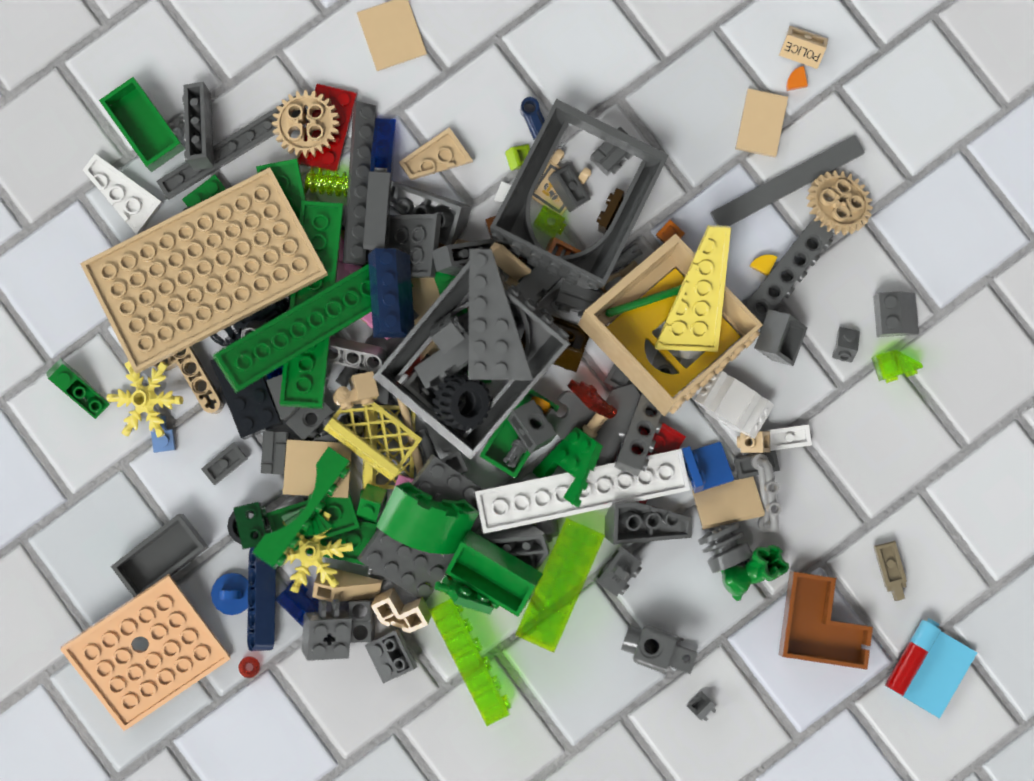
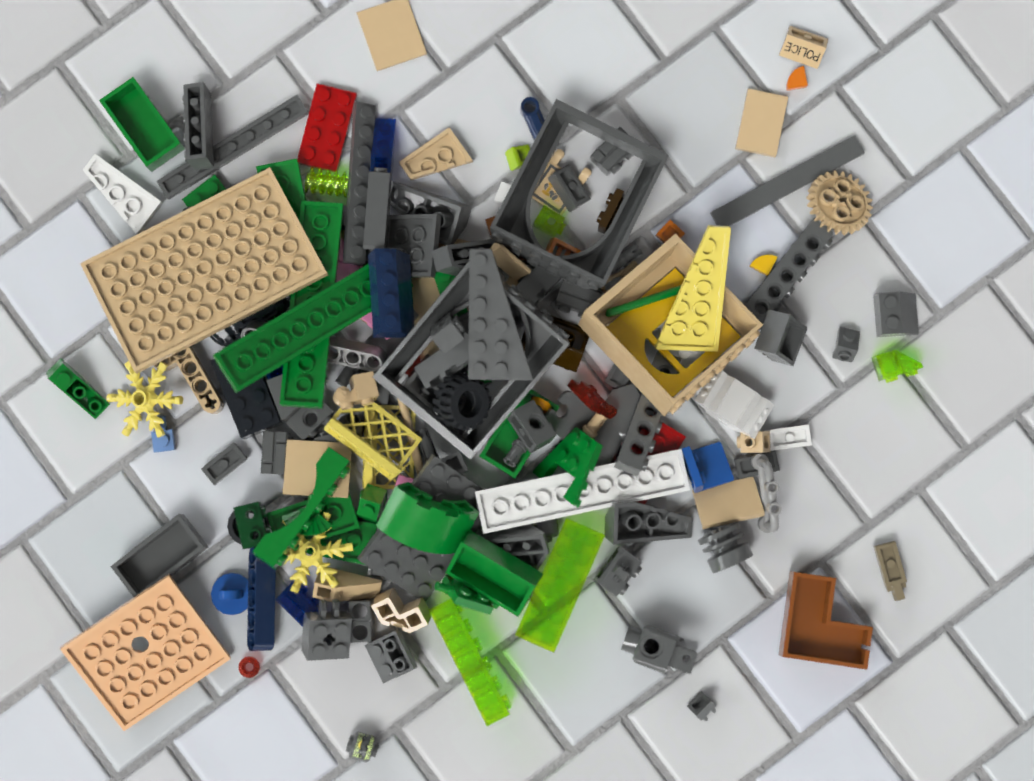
(325, 123): tan gear -> none
(362, 747): none -> dark grey head
(764, 565): green animal -> none
(930, 668): medium azure door -> none

